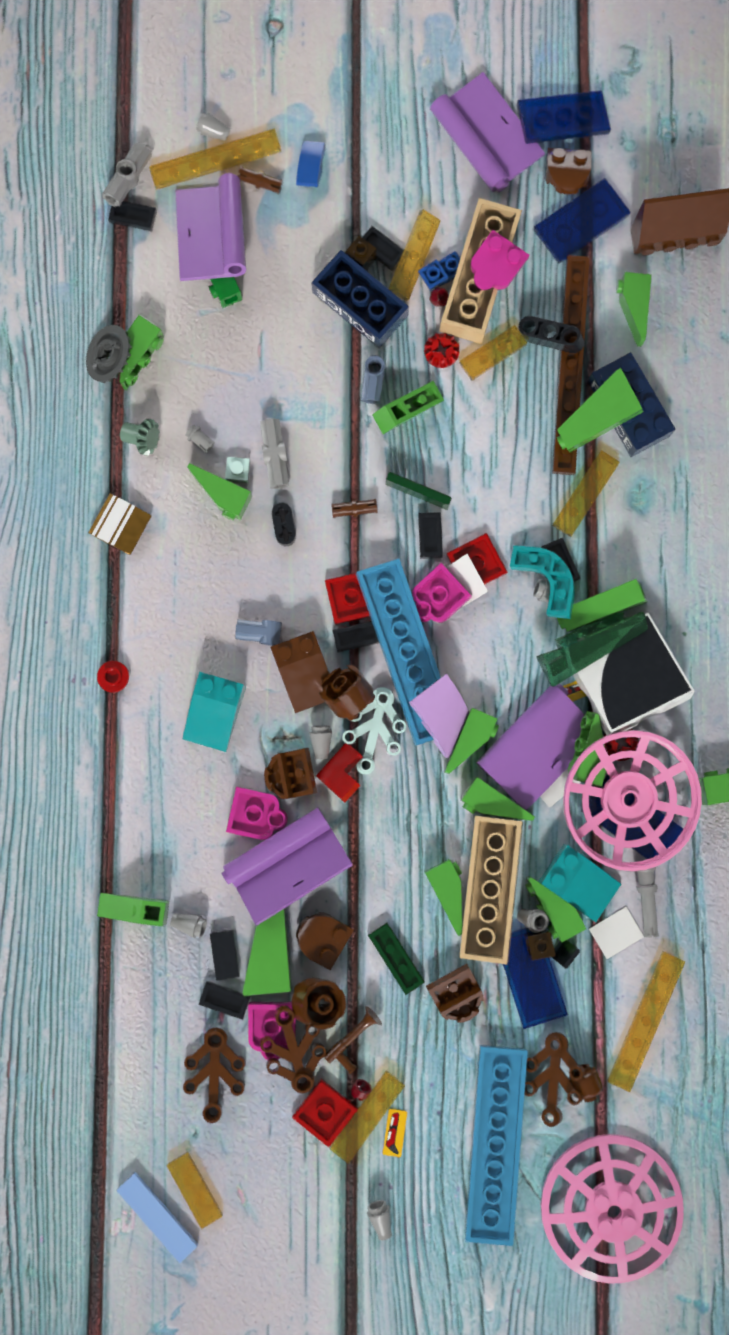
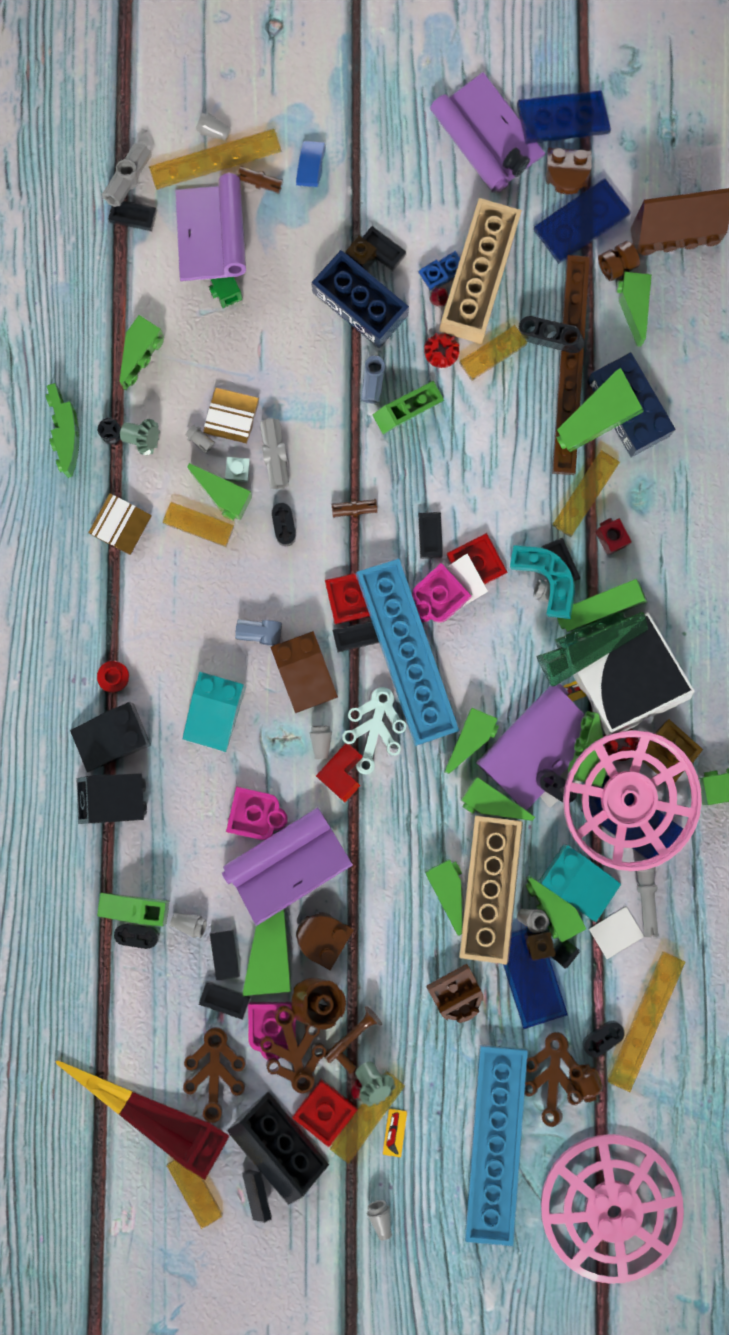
(66, 437): none -> bright green slope
(106, 427): none -> black wheel
(108, 339): dark grey gear -> none
(110, 736): none -> black slope
(110, 798): none -> black slope
(136, 941): none -> black beam
(157, 1217): light blue tile -> none
(181, 1136): none -> dark red plate
(198, 524): none -> clear yellow tile
(231, 415): none -> slope
(256, 1196): none -> black tile
(278, 1148): none -> black slope
(291, 774): reddish brown slope -> none
(346, 692): reddish brown brick -> none
(375, 1086): none -> sand green gear
(396, 958): dark green tile -> none
(414, 255): clear yellow tile -> none
(418, 490): dark green tile -> none
(442, 713): lavender slope -> none
(497, 262): dark pink plate -> none
(516, 162): none -> black wheel
(553, 790): none -> black beam
(607, 1043): none -> black beam
(611, 546): none -> dark red brick
(620, 260): none -> reddish brown wheel
(680, 739): none -> pearl gold slope

